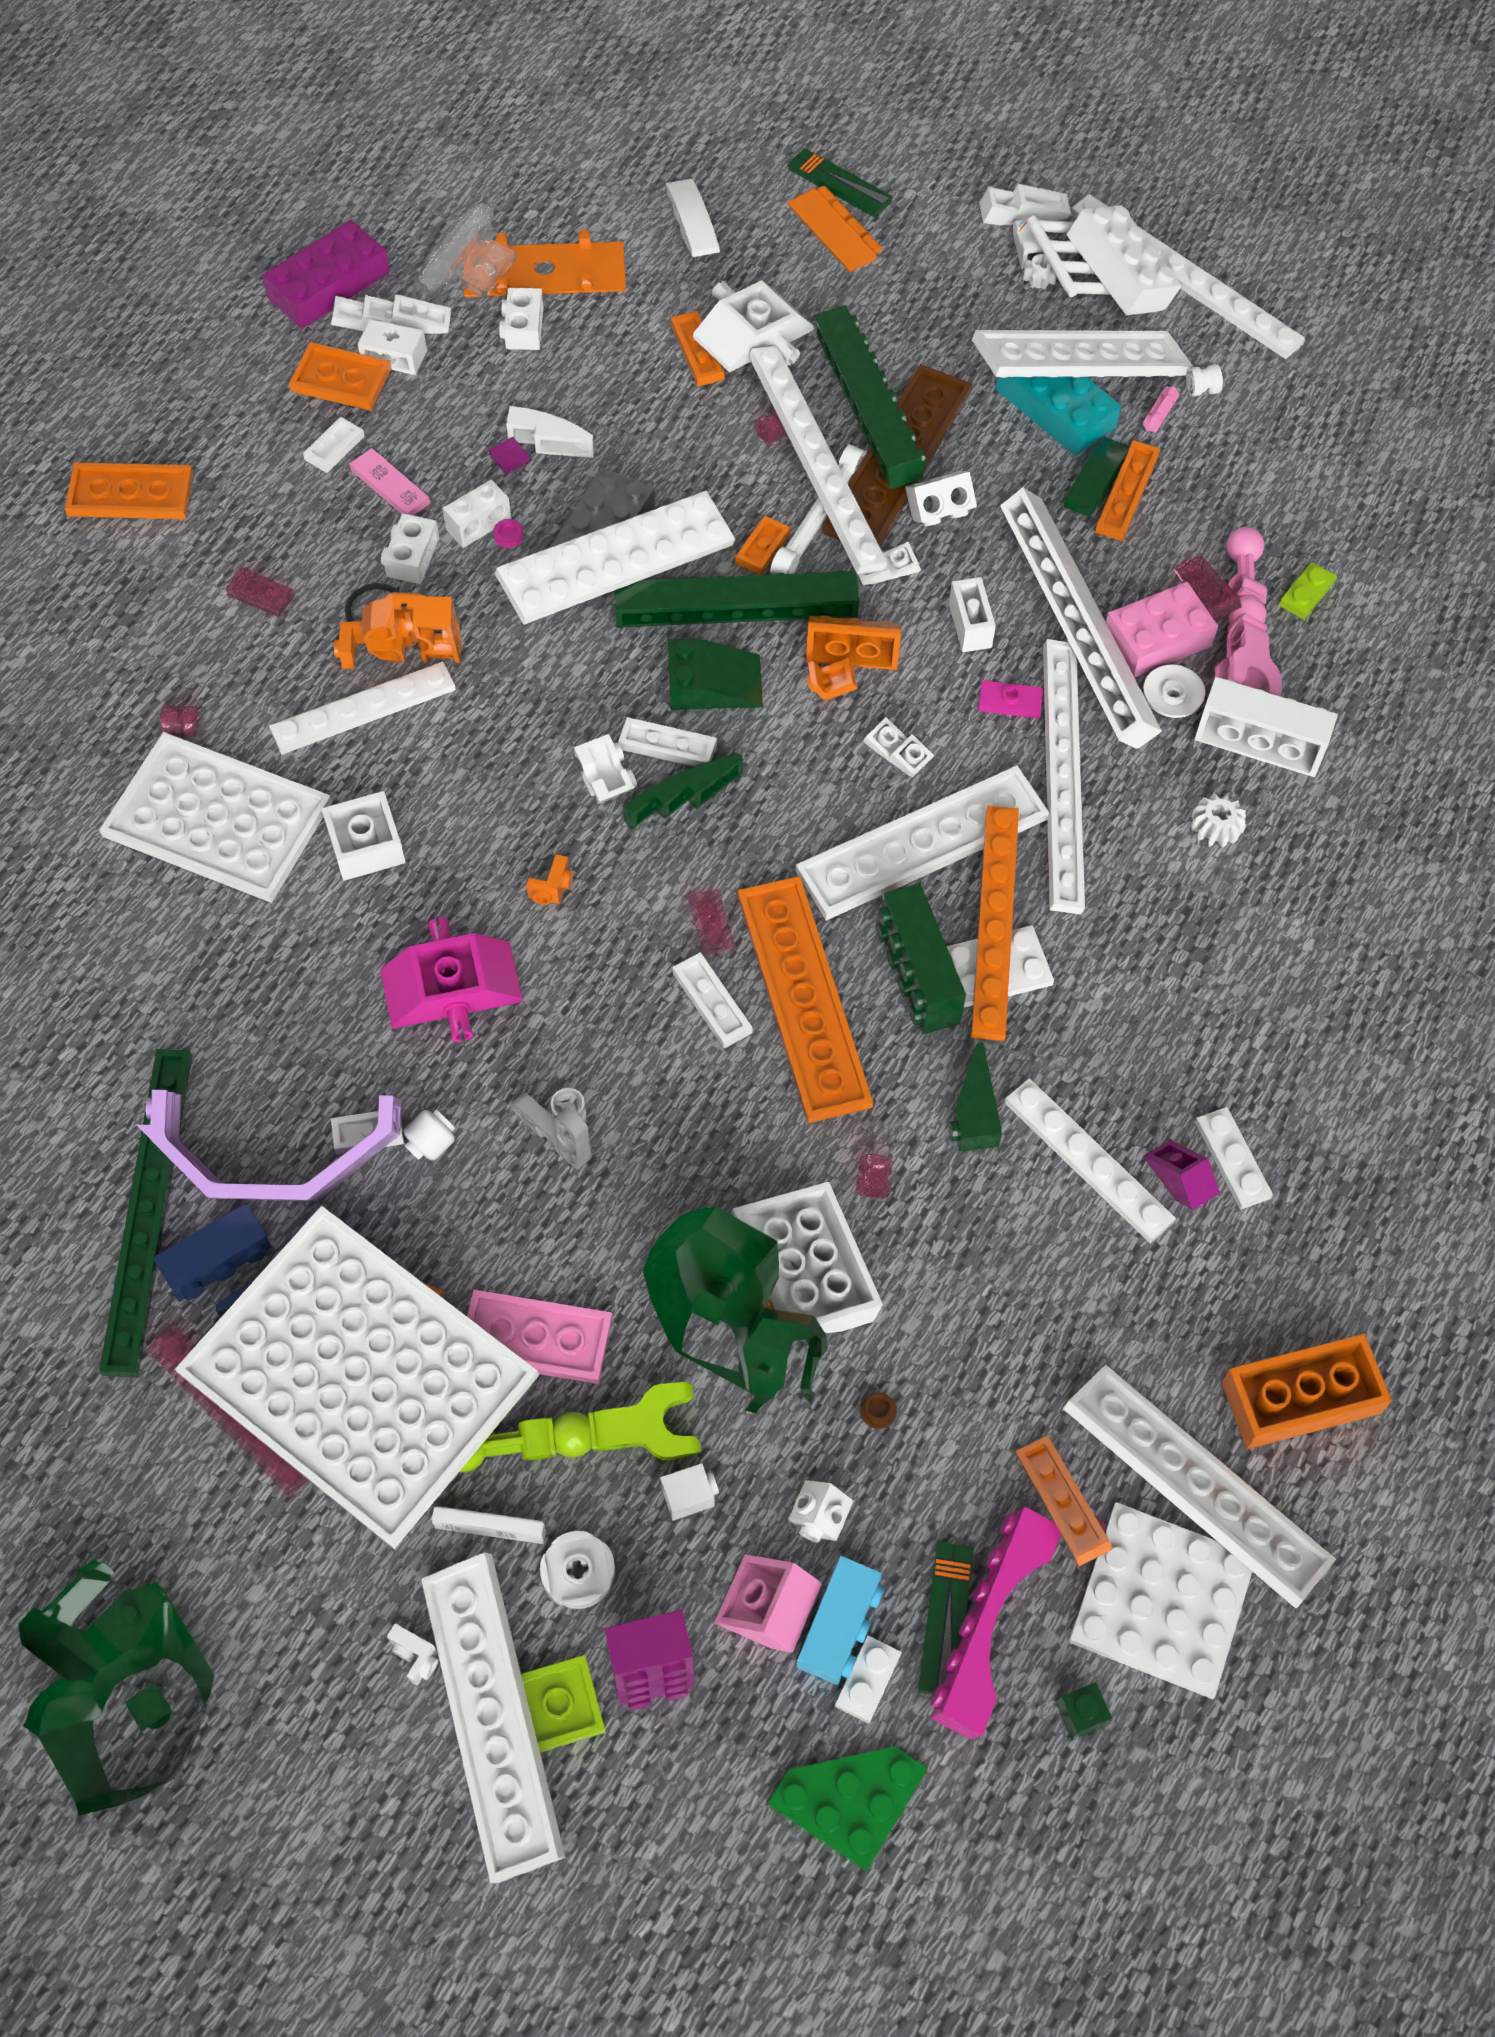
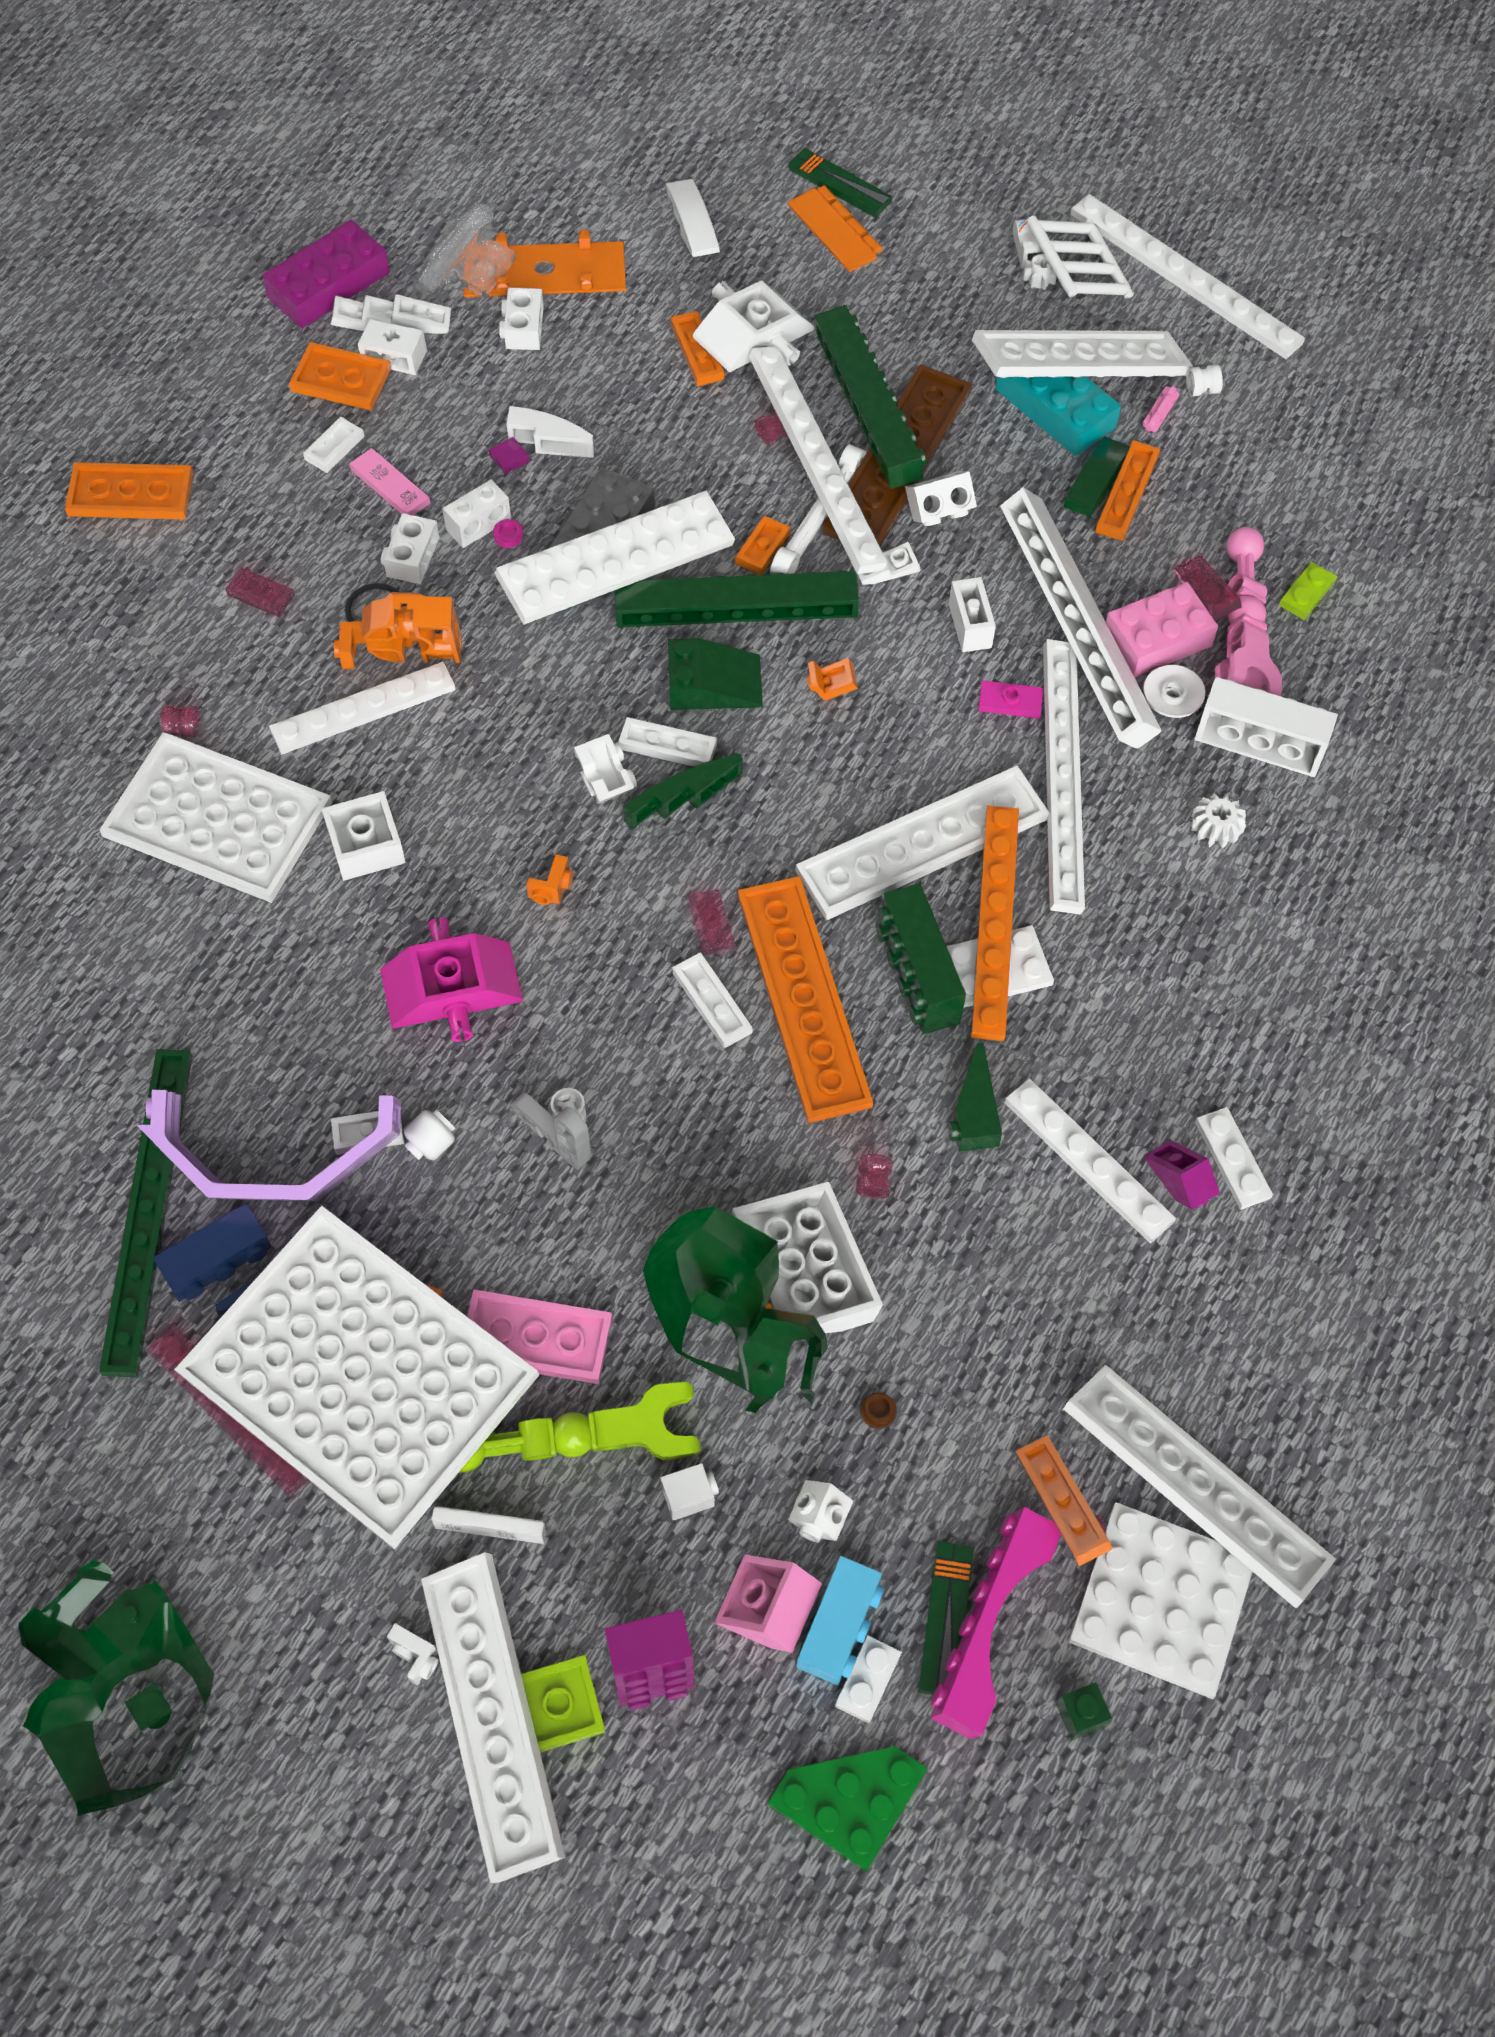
(560, 1557): white plate -> none
(862, 641): orange slope -> none
(893, 745): white slope -> none
(1005, 207): white slope -> none
(1124, 259): white brick -> none
(1305, 1391): orange brick -> none

